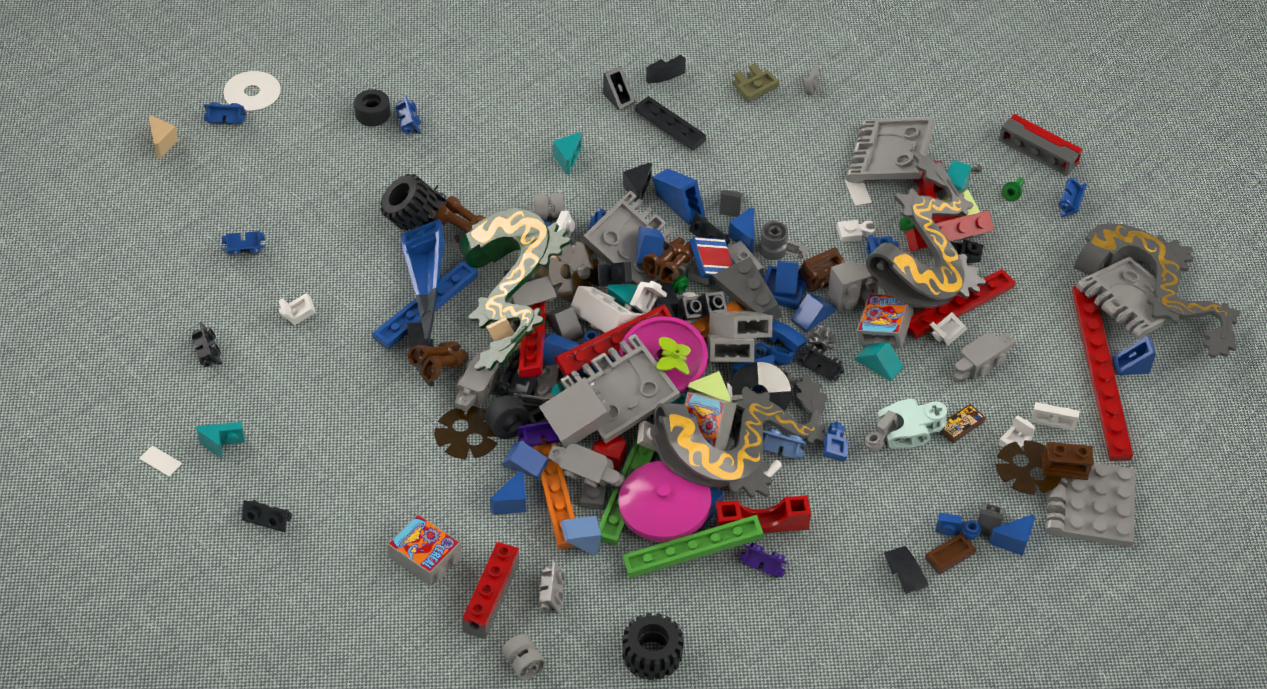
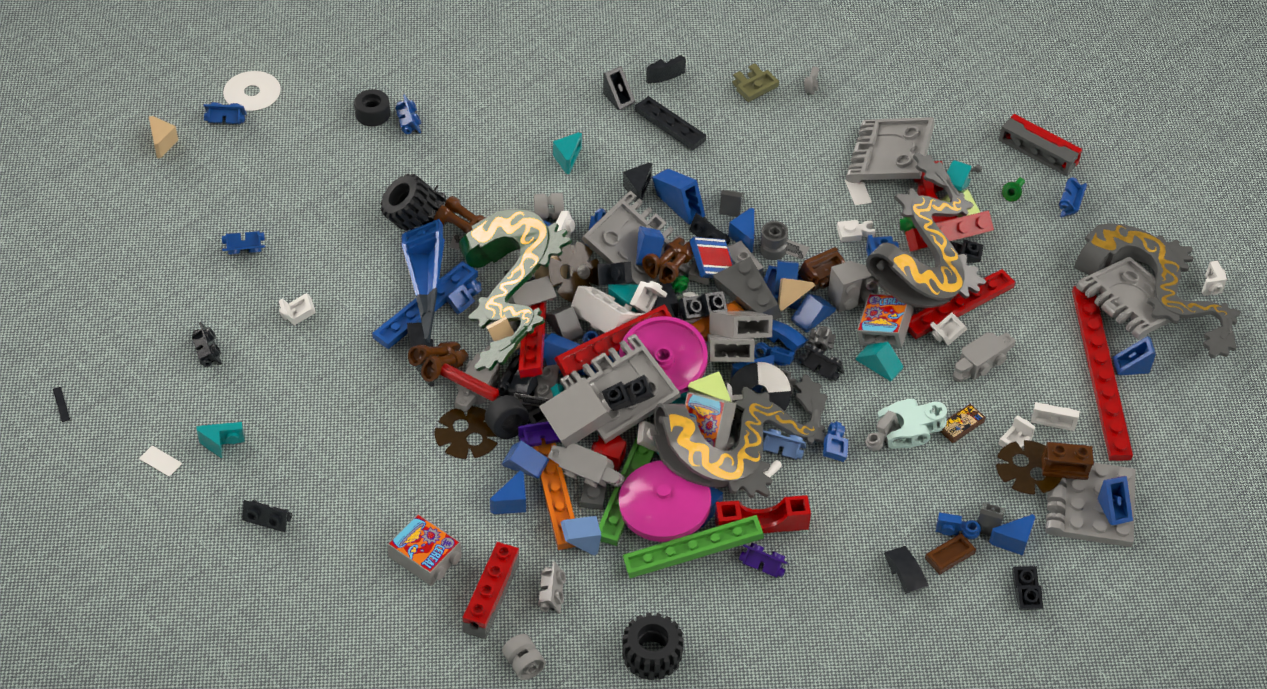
(61, 404): none -> black piece
(463, 295): none -> blue plate
(469, 382): none -> red axle
(628, 394): none -> black slope
(674, 354): lime piece -> none
(791, 290): none -> tan slope
(1027, 588): none -> black slope
(1115, 500): none -> blue slope
(1215, 279): none -> white bracket

